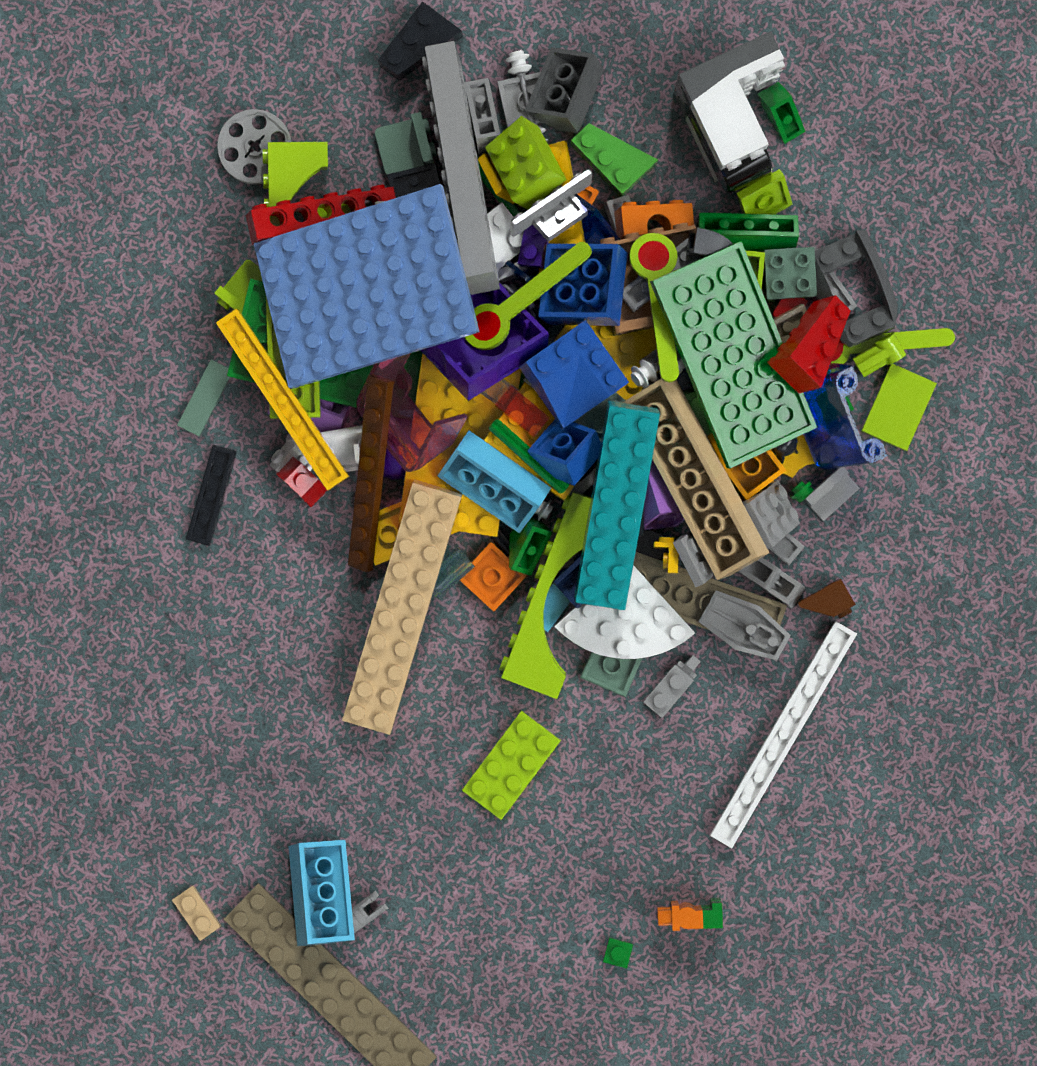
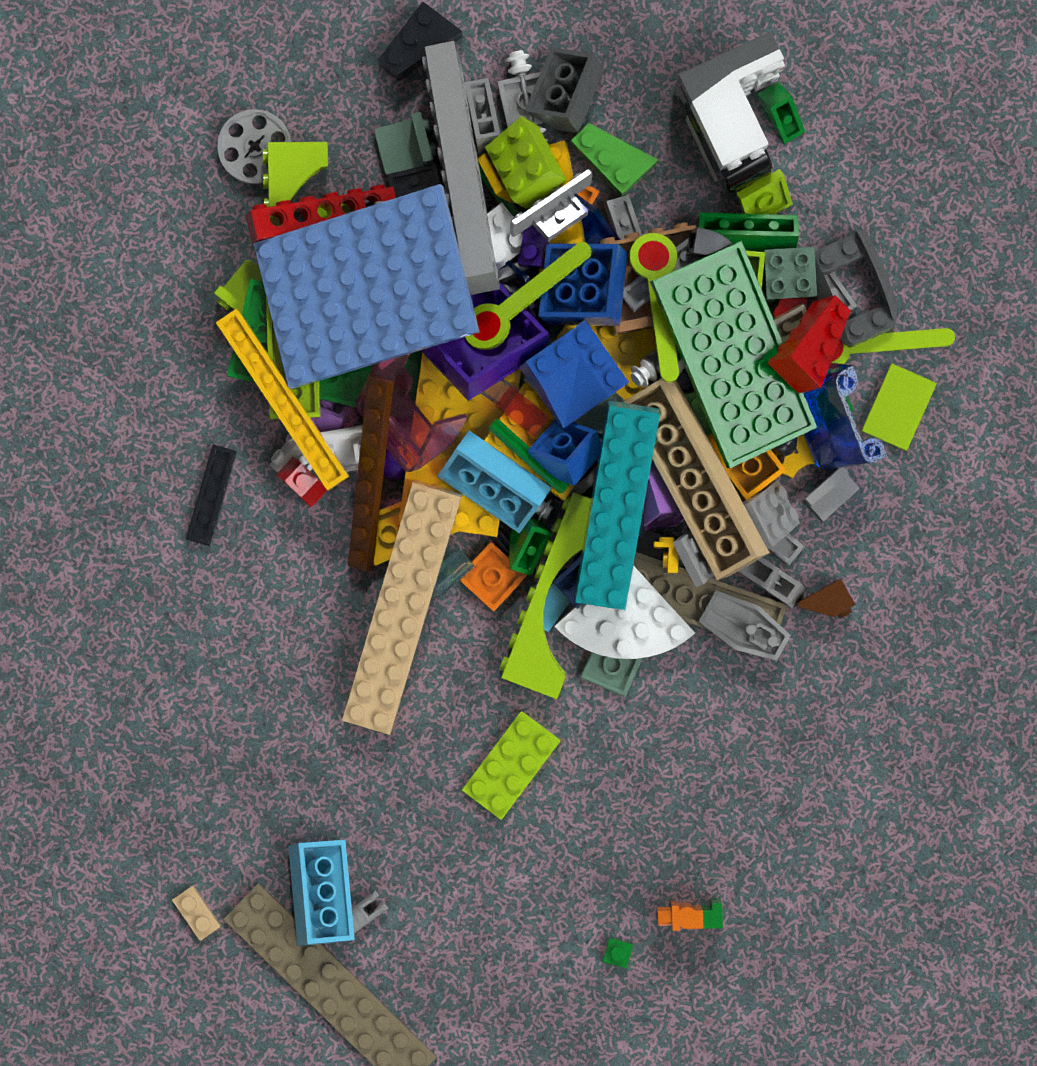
(204, 398): sand green tile -> none
(634, 217): orange arch -> none
(672, 686): light grey hinge -> none
(783, 734): white plate -> none
(801, 491): green plate -> none
(885, 352): lime piece -> none

